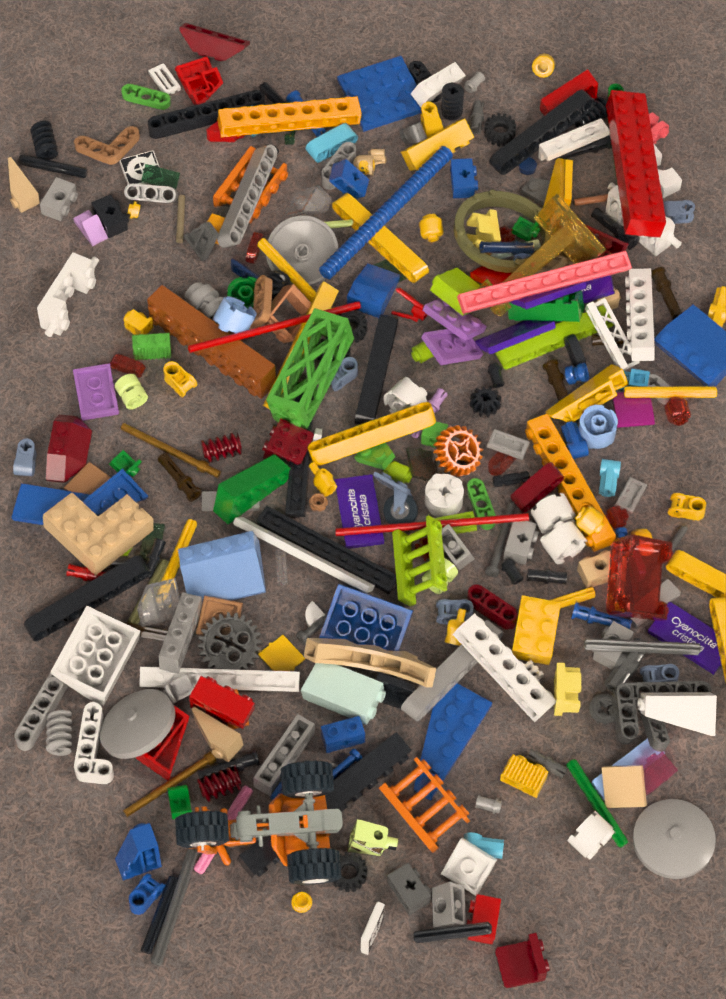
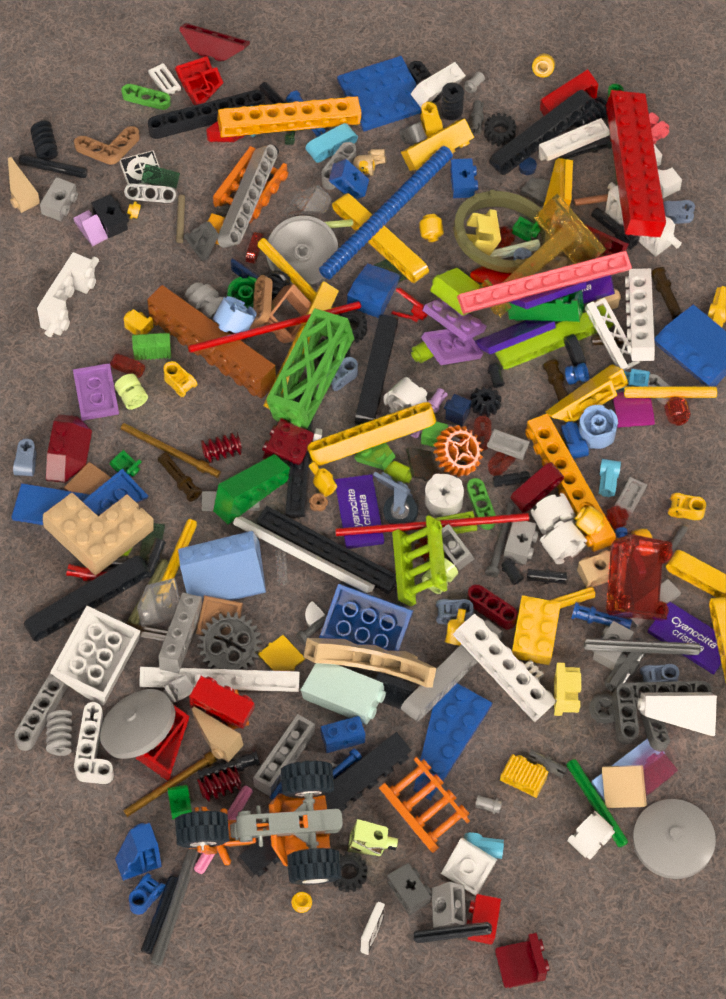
(457, 409): none -> dark blue brick
(486, 432): none -> clear red beam
(506, 247): dark blue pin -> none

